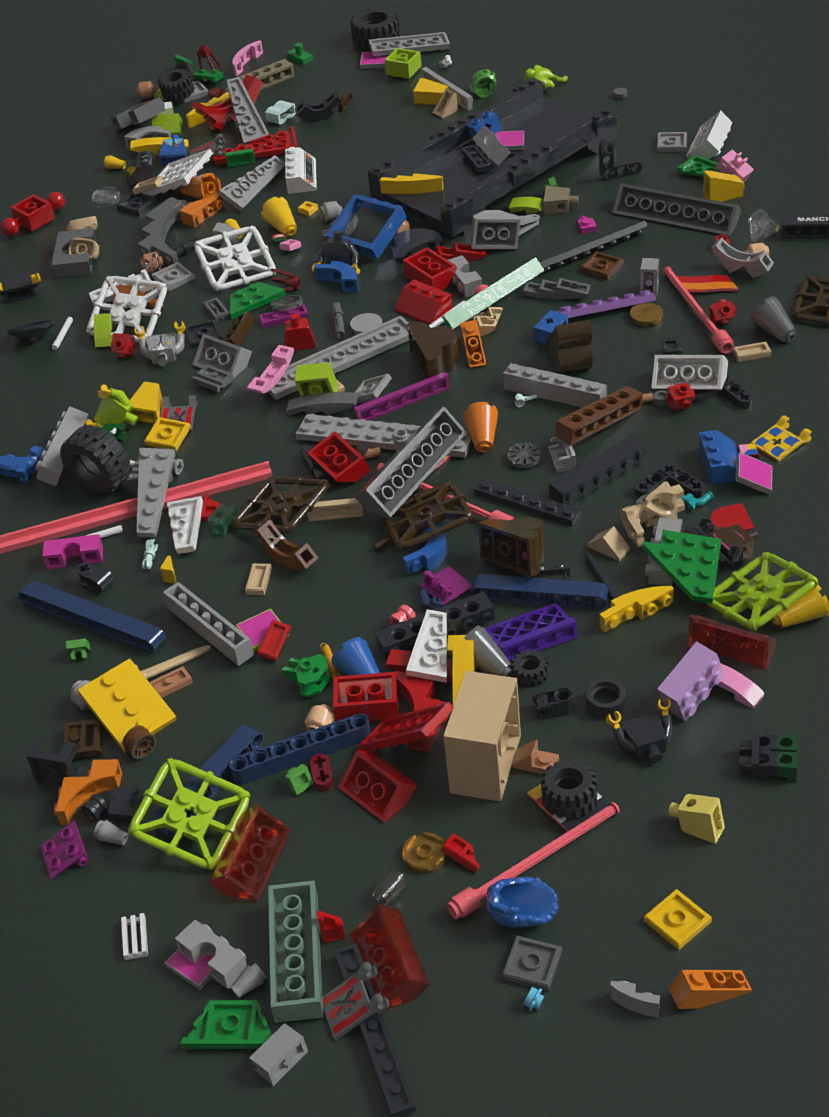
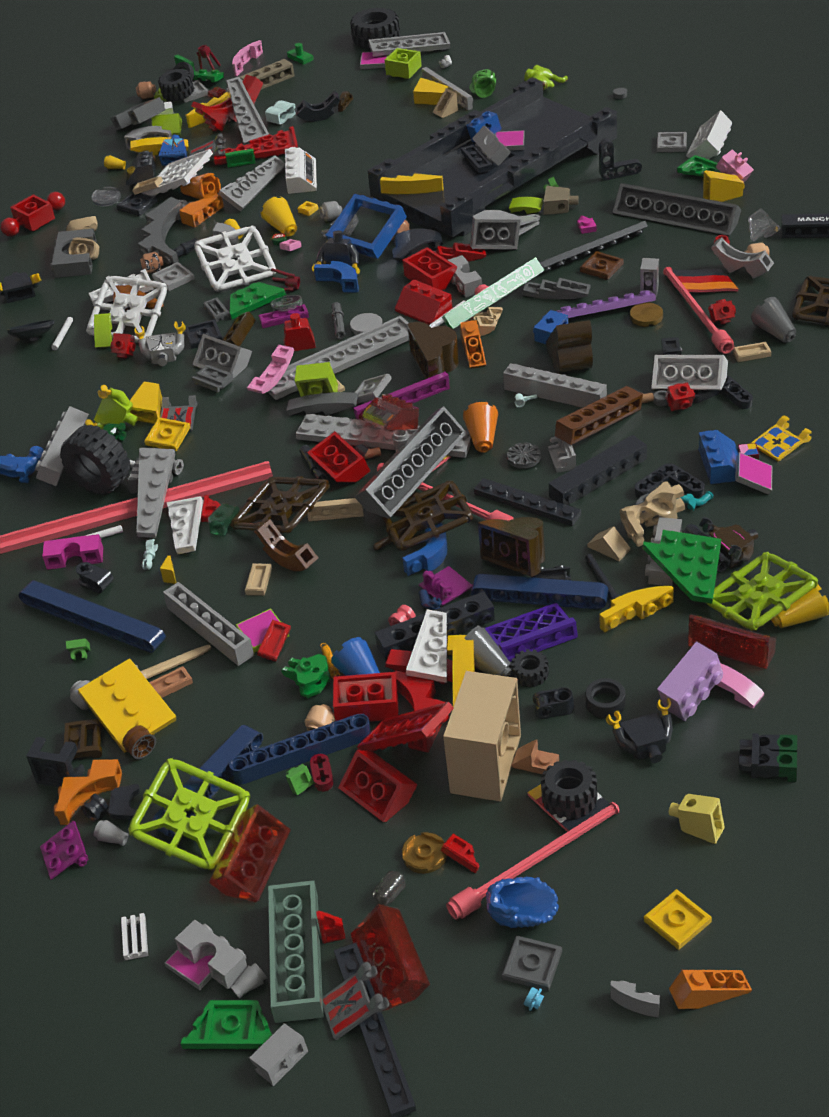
(391, 413): none -> clear red slope
(732, 515): red tile -> none

